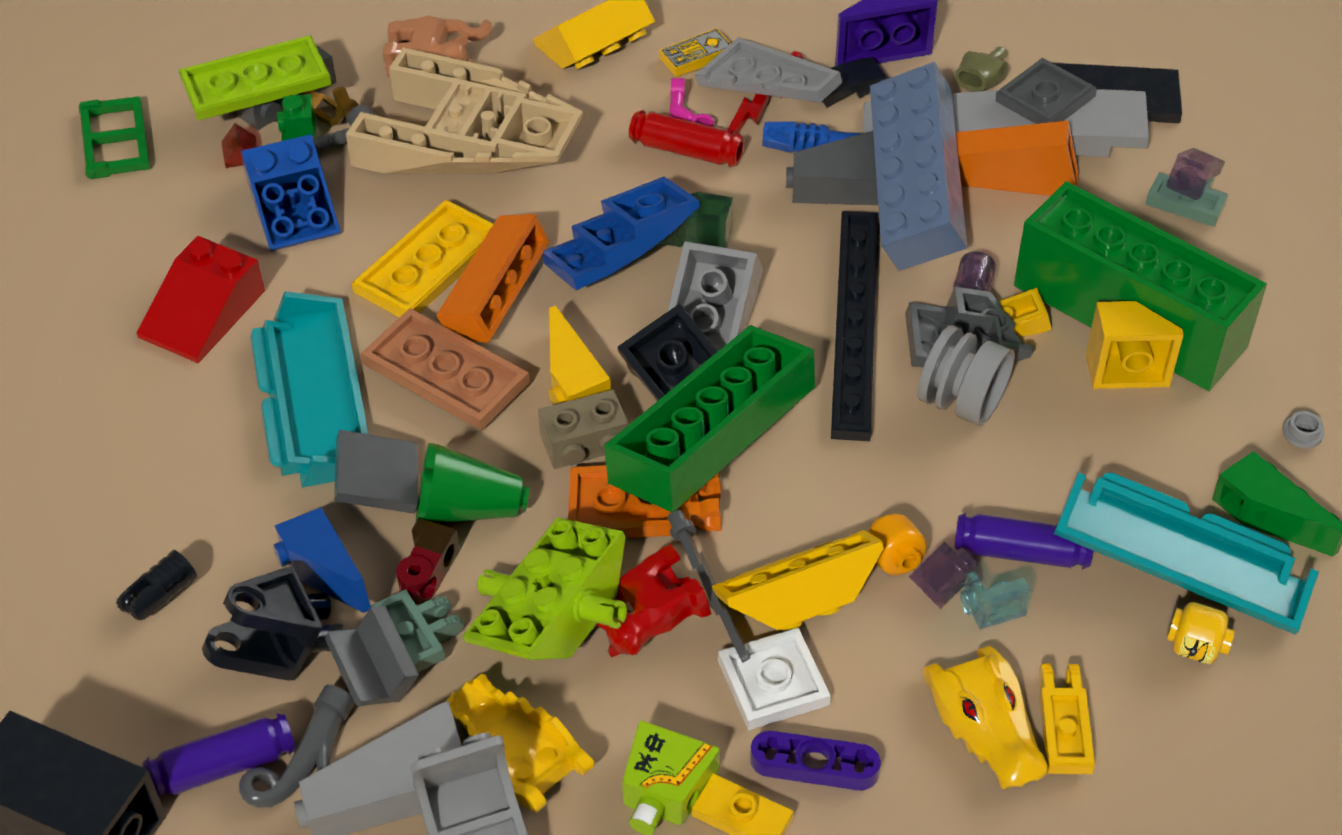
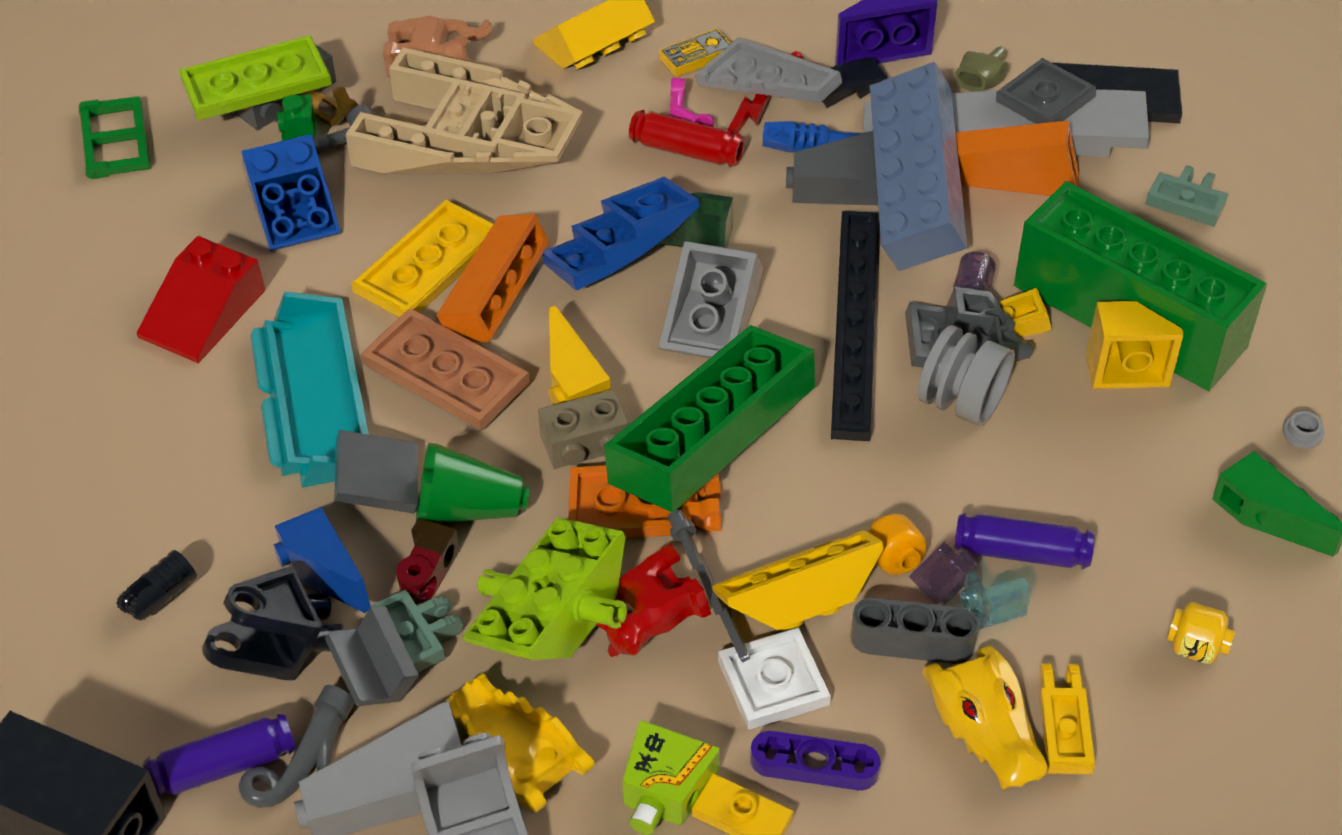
(234, 142): clear red slope -> none
(666, 351): black slope -> none
(934, 624): none -> dark grey beam
(1193, 171): bracket -> none
(1197, 554): teal slope -> none

